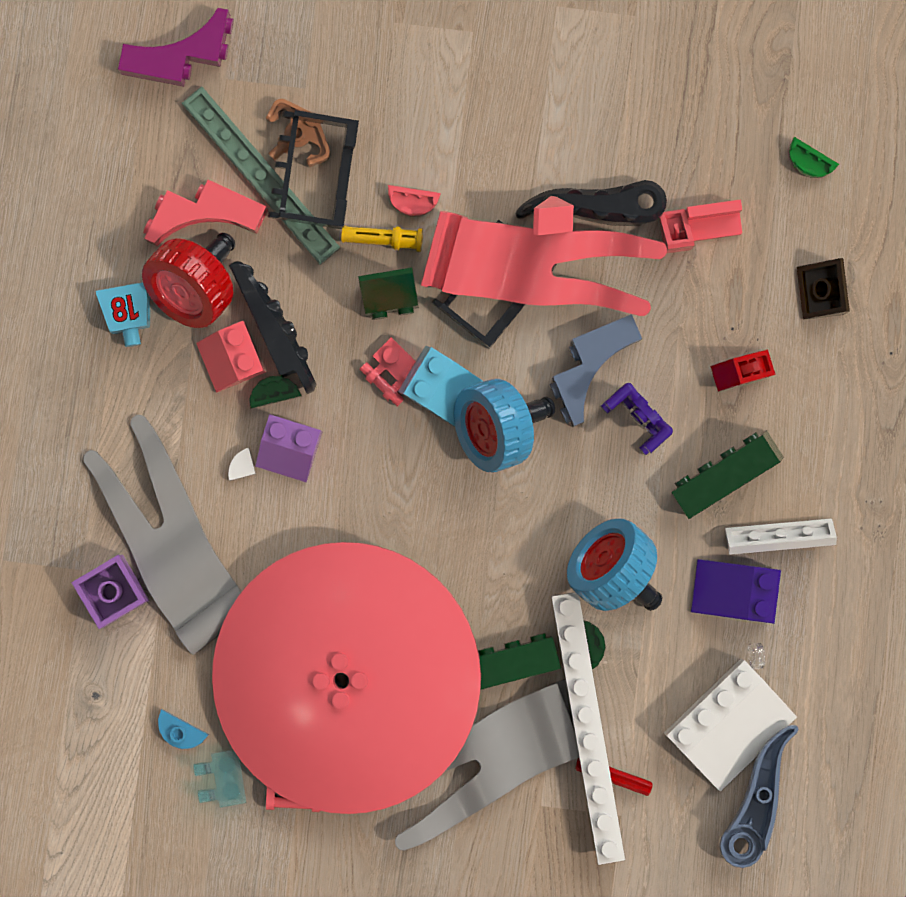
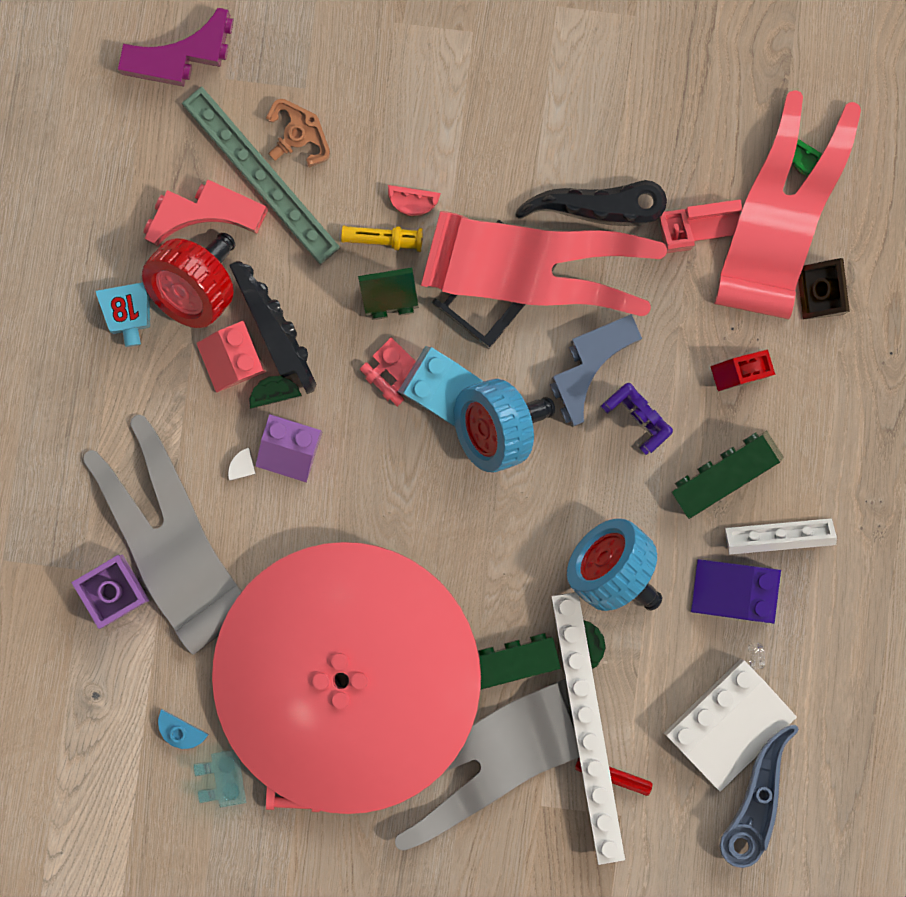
(349, 143): black hinge -> none
(553, 217): coral slope -> none
(779, 227): none -> coral flag

